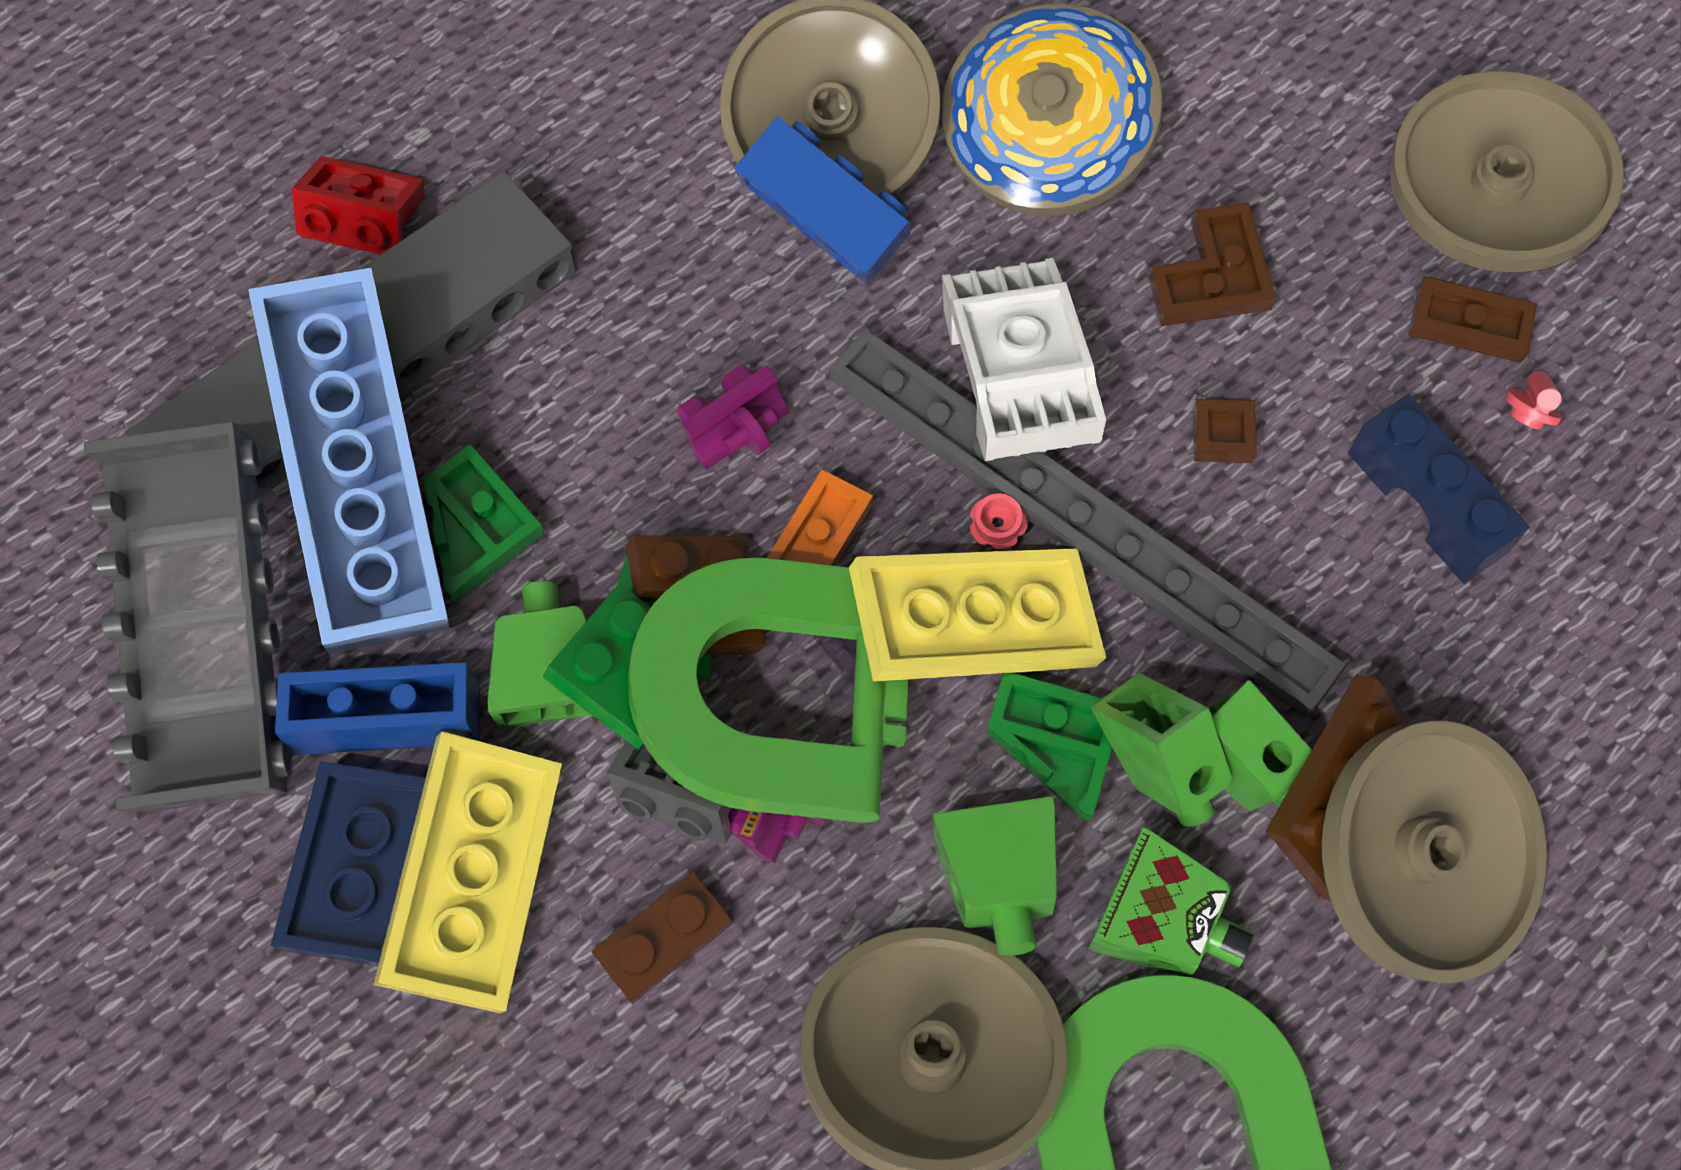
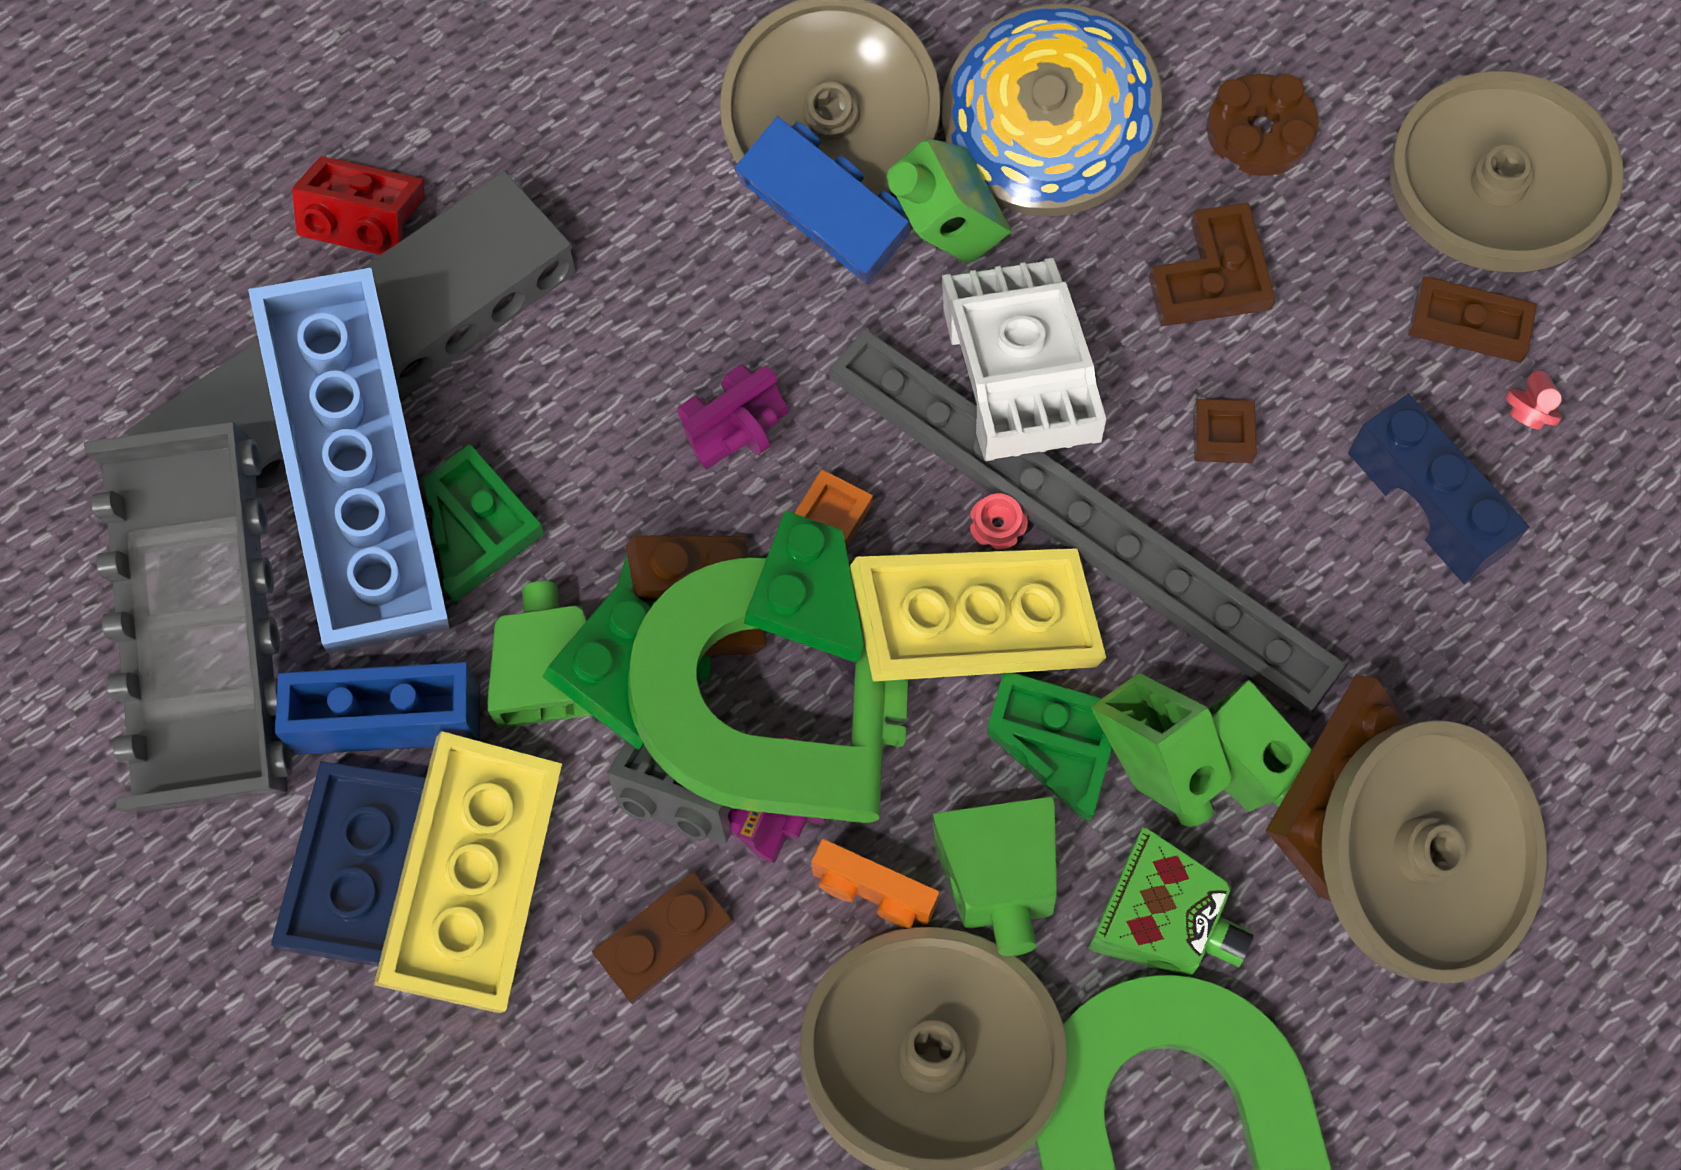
(808, 589): none -> green wing
(849, 874): none -> orange plate
(937, 187): none -> bright green torso
(1269, 96): none -> reddish brown plate

